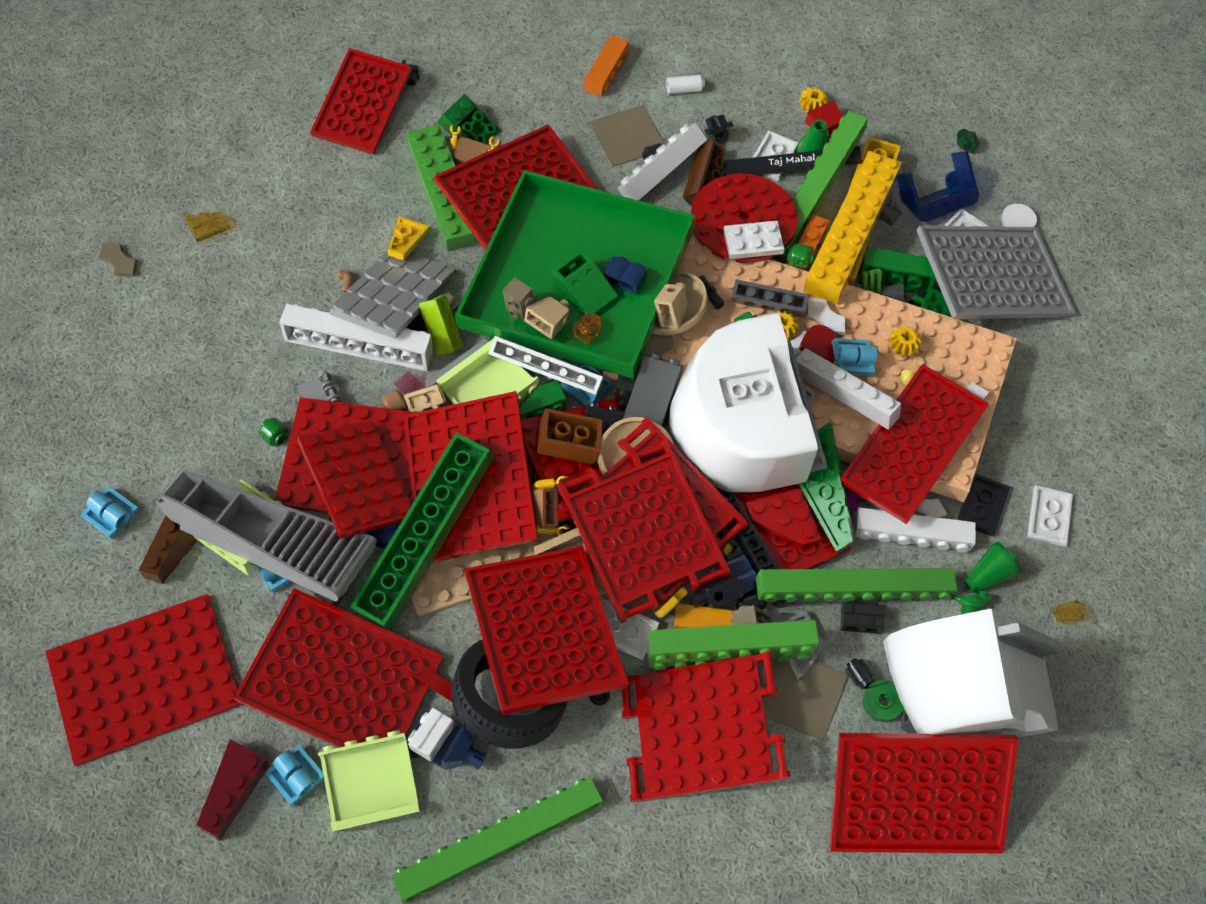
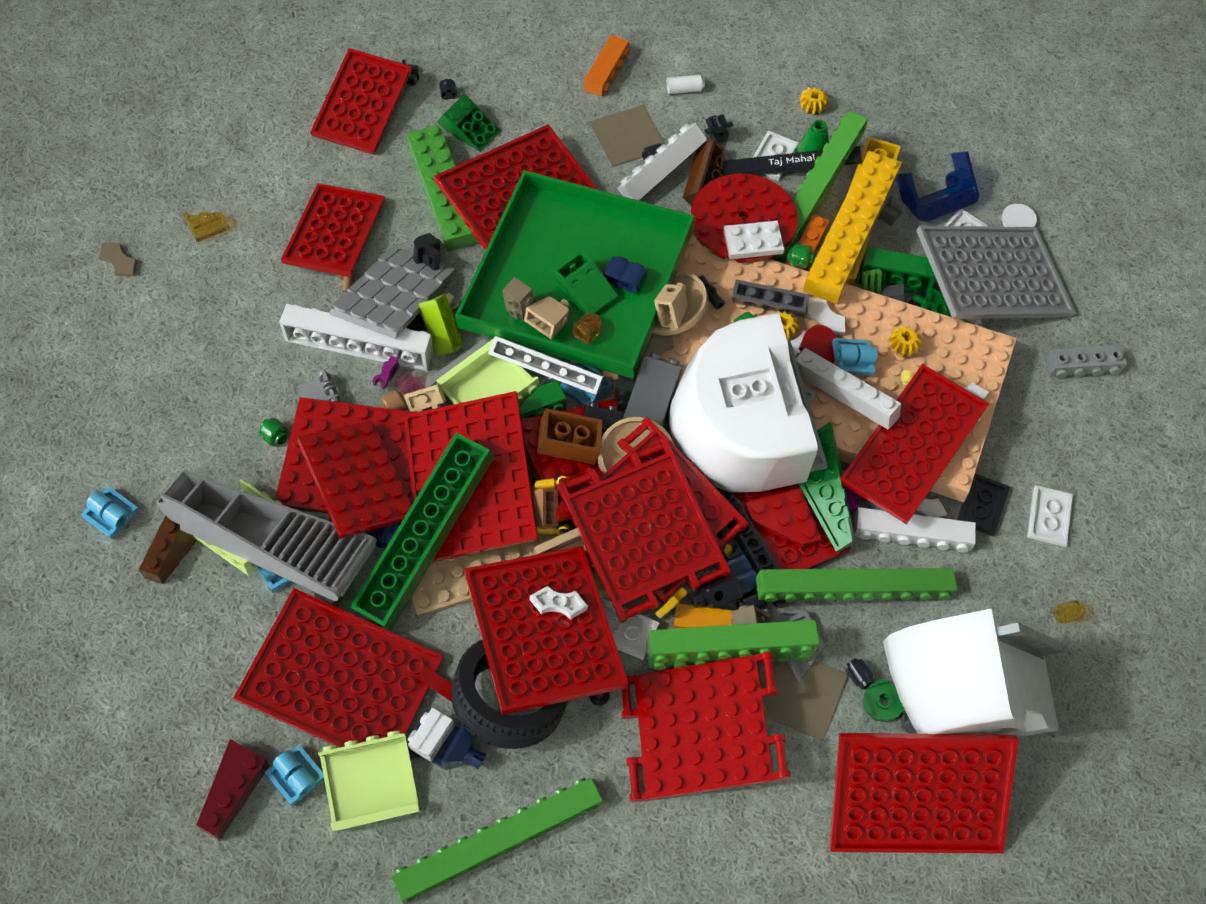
(142, 679): red plate -> none
(333, 230): none -> red plate
(389, 369): none -> magenta plate
(406, 237): yellow wing -> none
(427, 251): none -> black brick
(448, 89): none -> black wheel
(466, 149): medium nougat torso -> none
(566, 603): none -> white tile
(828, 113): red torso -> none
(862, 617): pearl dark grey brick -> none
(967, 140): dark green rock -> none
(973, 602): green animal -> none
(993, 569): green cone -> none
(1085, 361): none -> light grey brick

